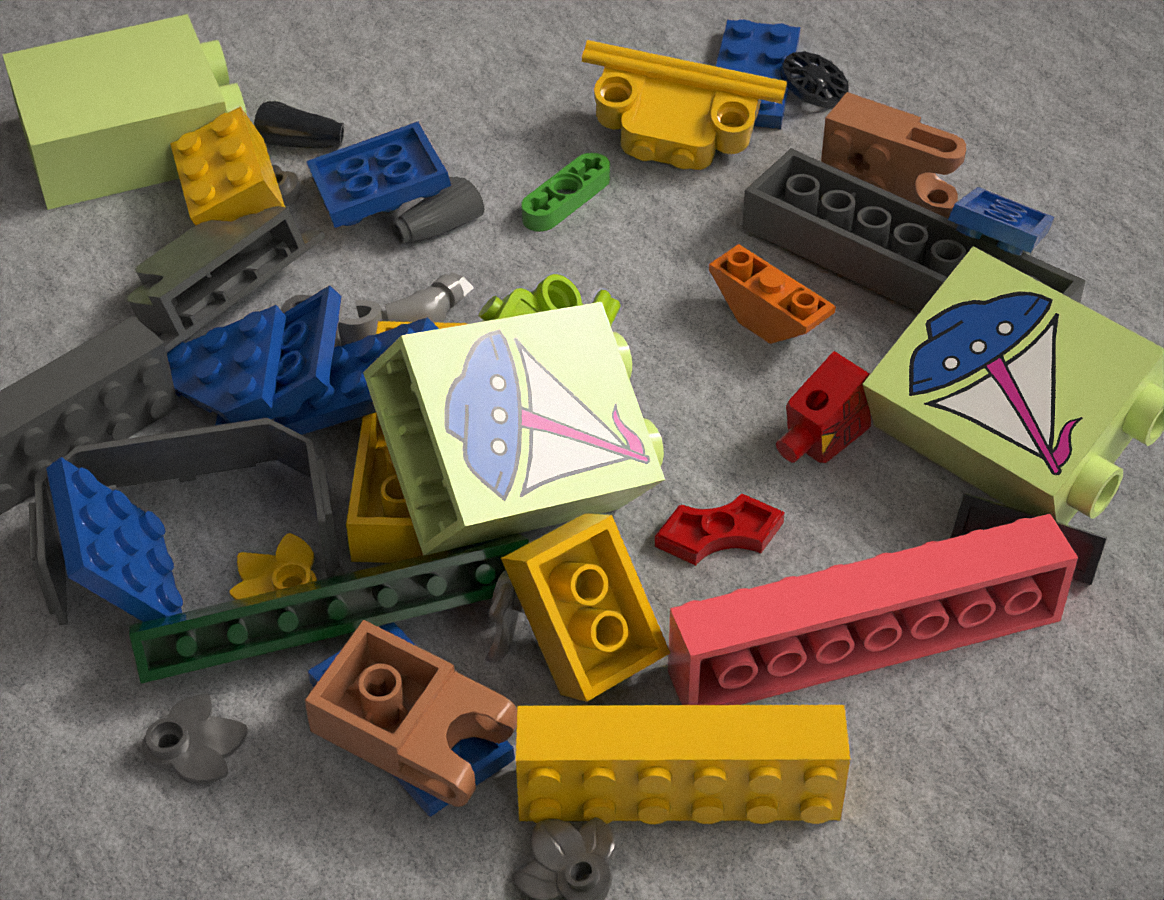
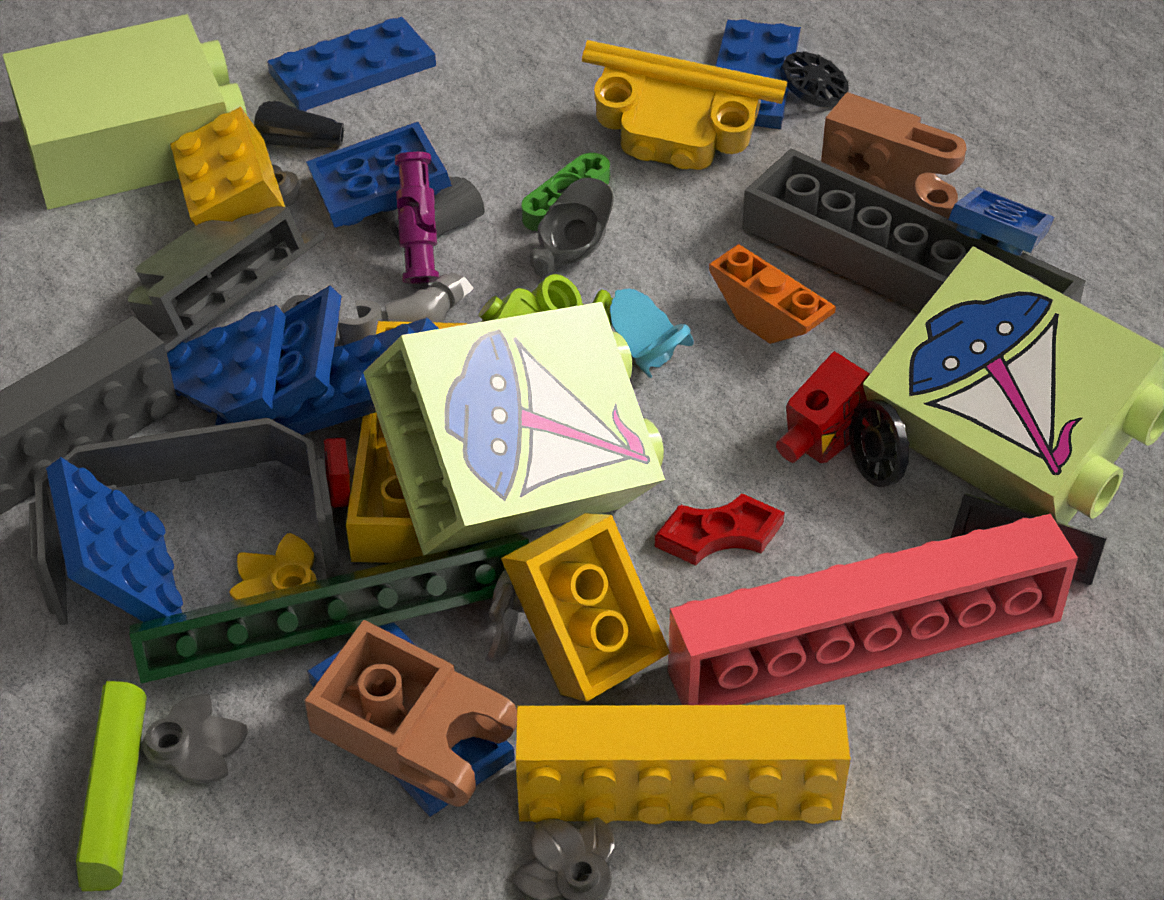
(110, 787): none -> lime brick
(337, 472): none -> red tile
(351, 63): none -> blue plate
(416, 217): none -> magenta piece
(572, 226): none -> dark grey hair
(646, 329): none -> medium azure piece
(879, 443): none -> black wheel

